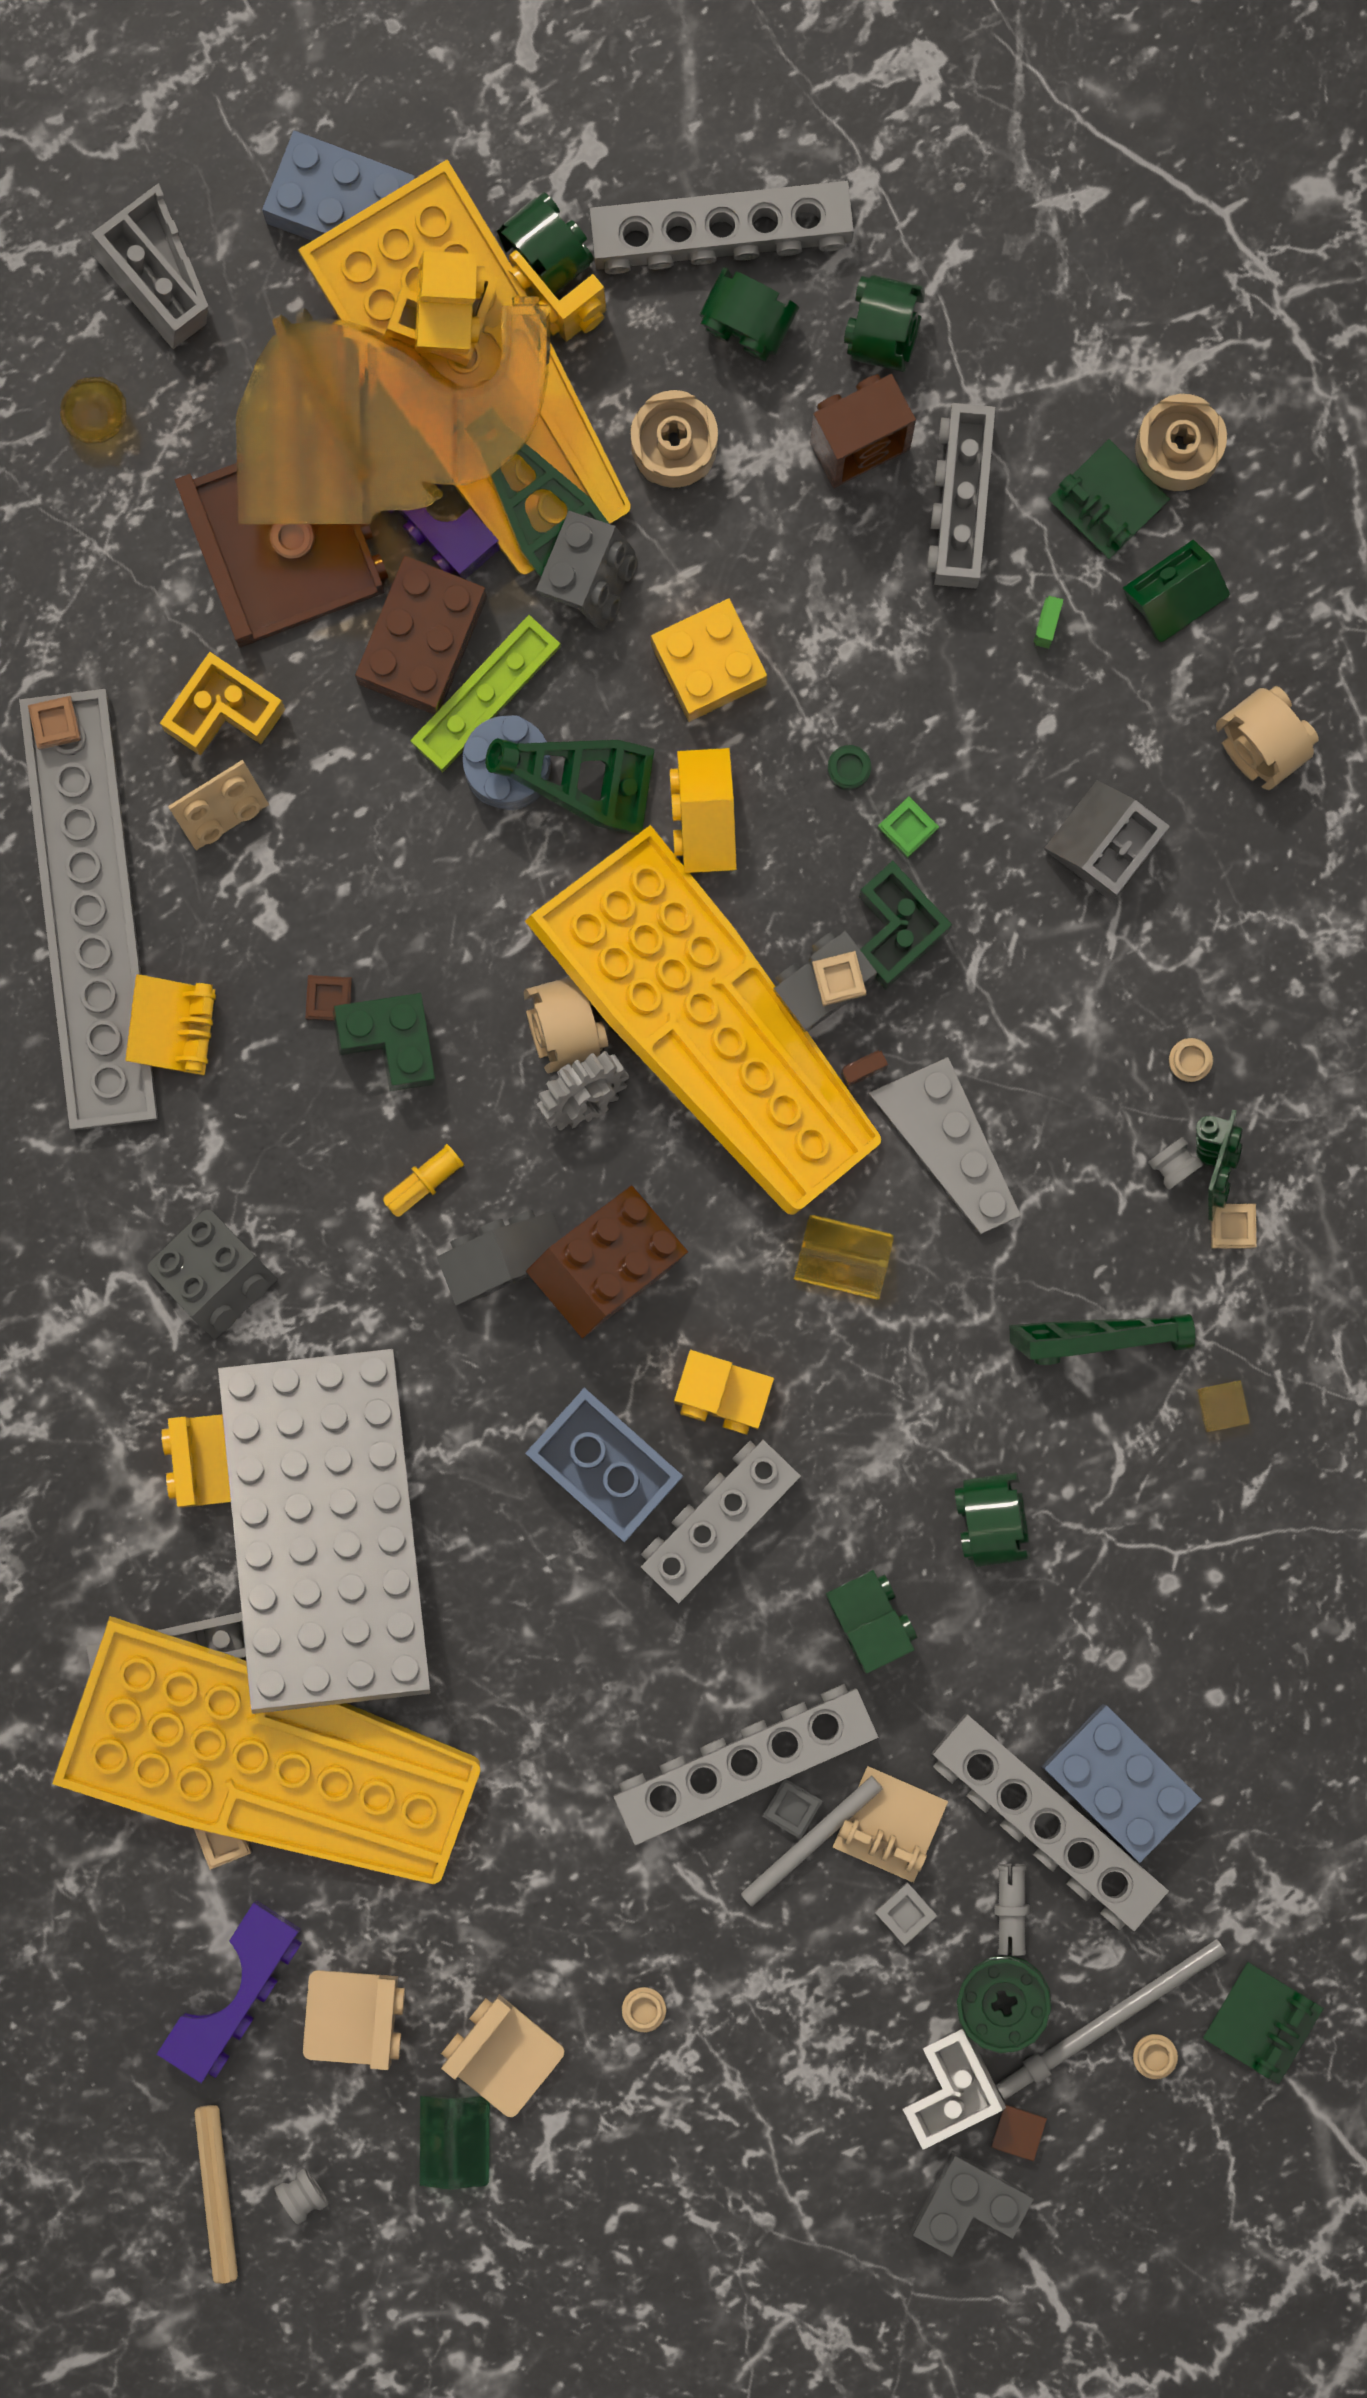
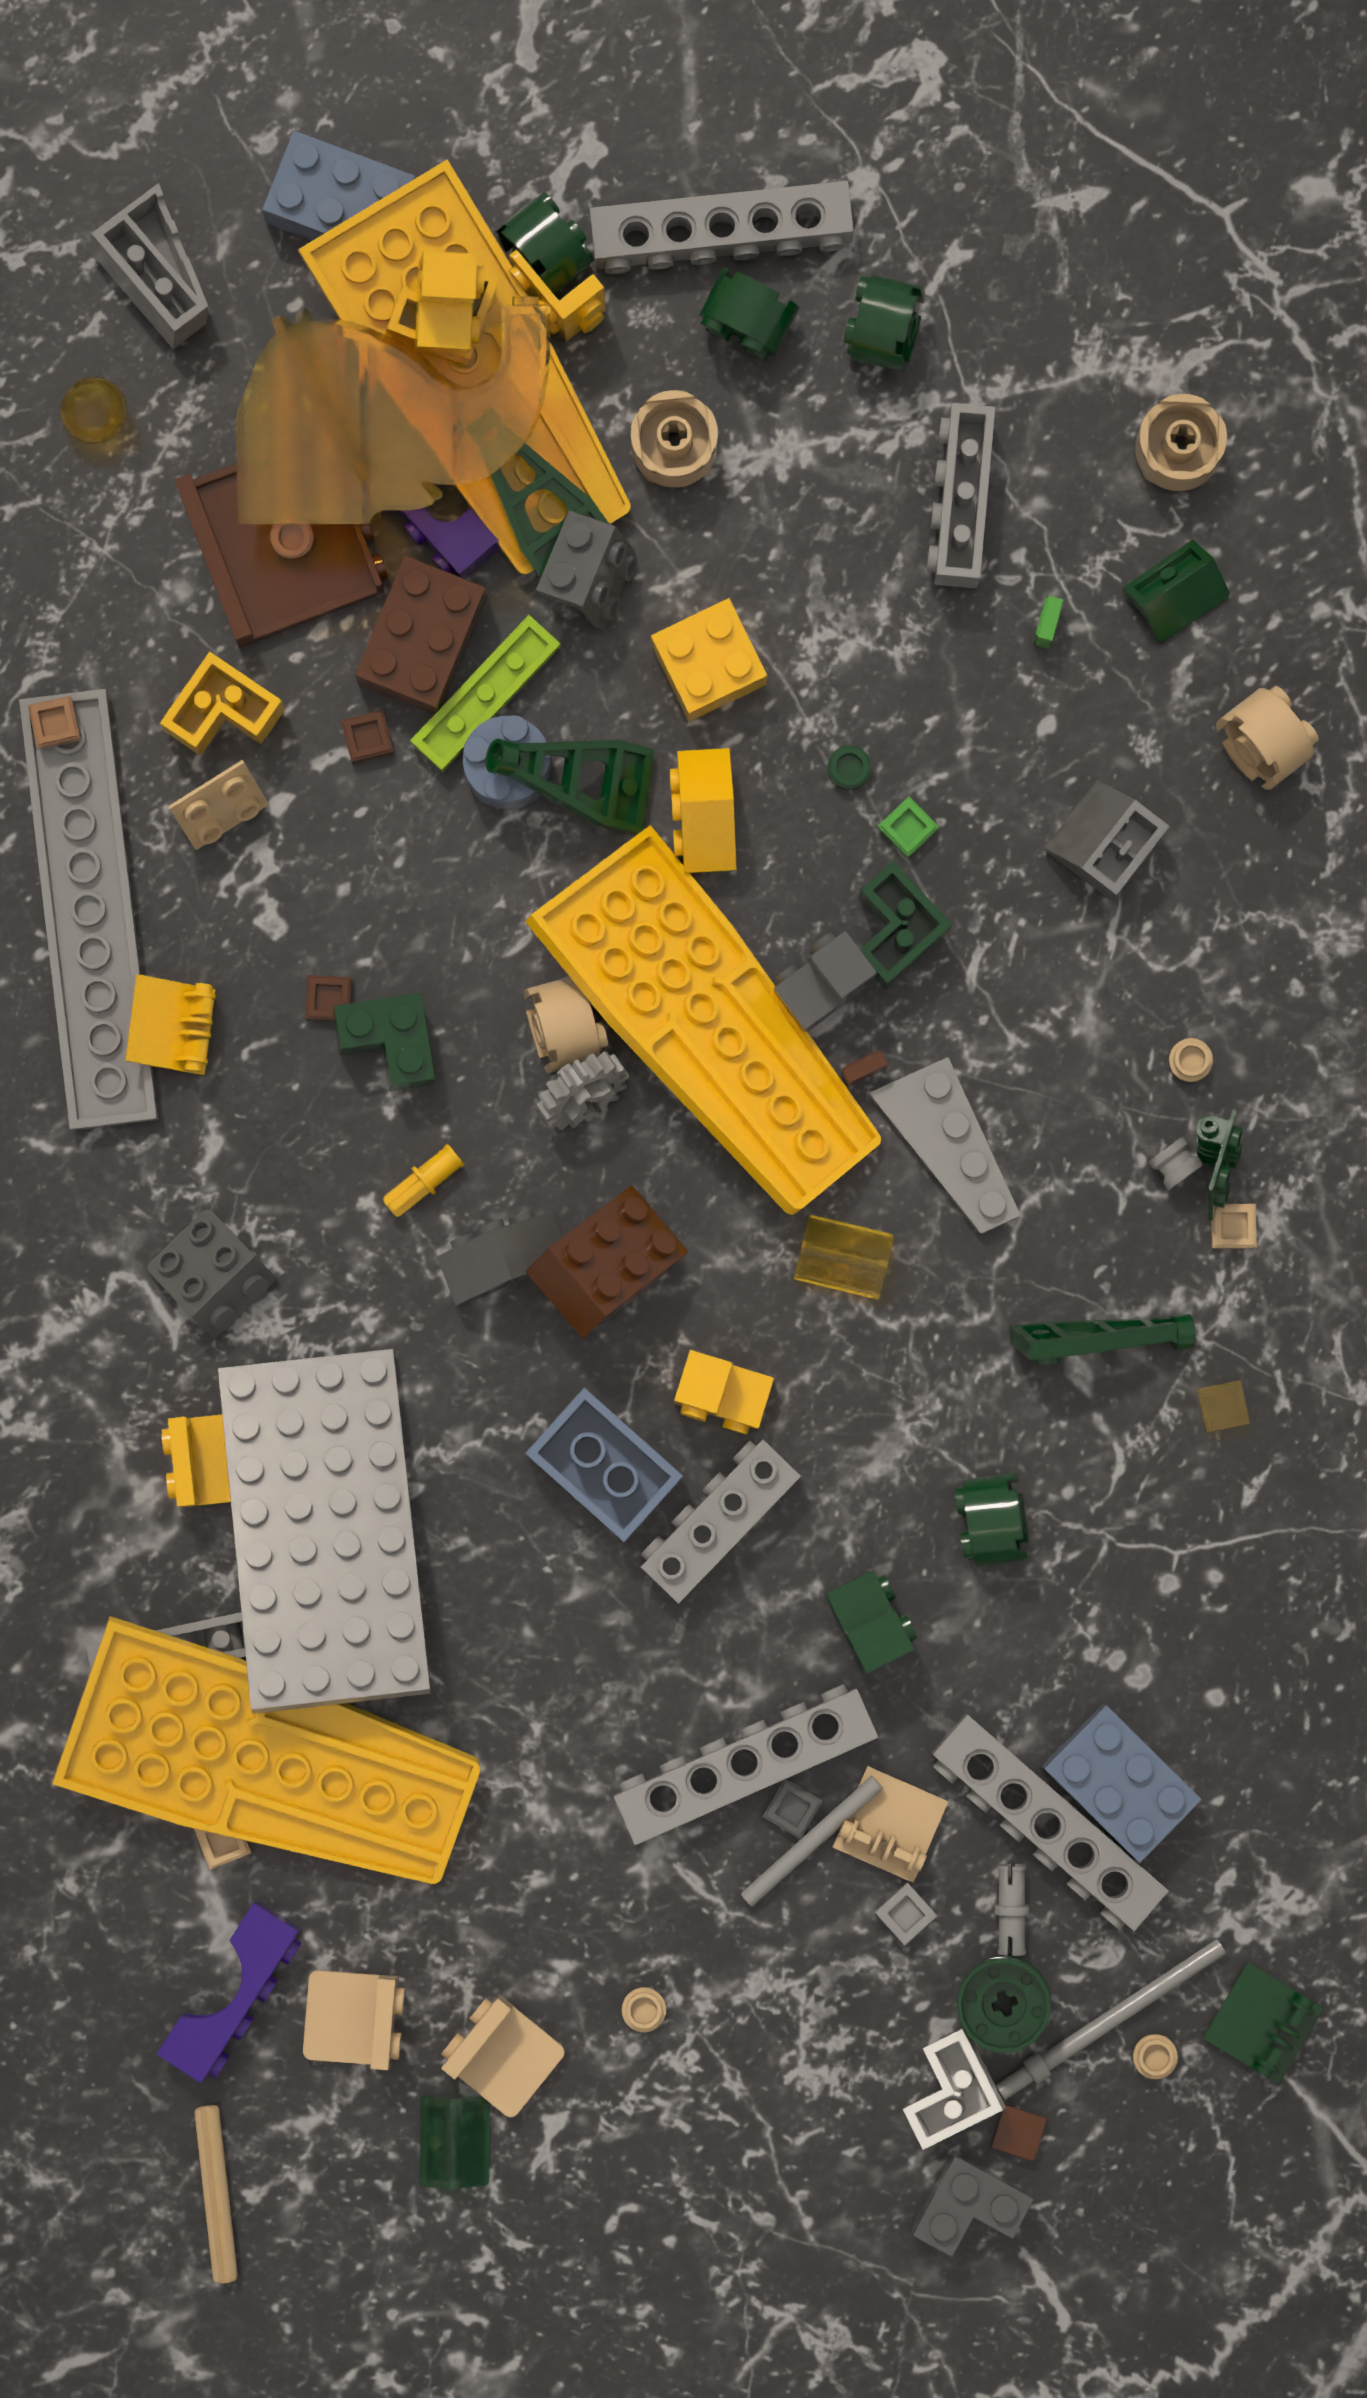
(301, 2196): light grey wheel -> none
(367, 736): none -> reddish brown tile
(839, 978): tan tile -> none
(861, 429): reddish brown brick -> none
(1108, 499): dark green hinge -> none

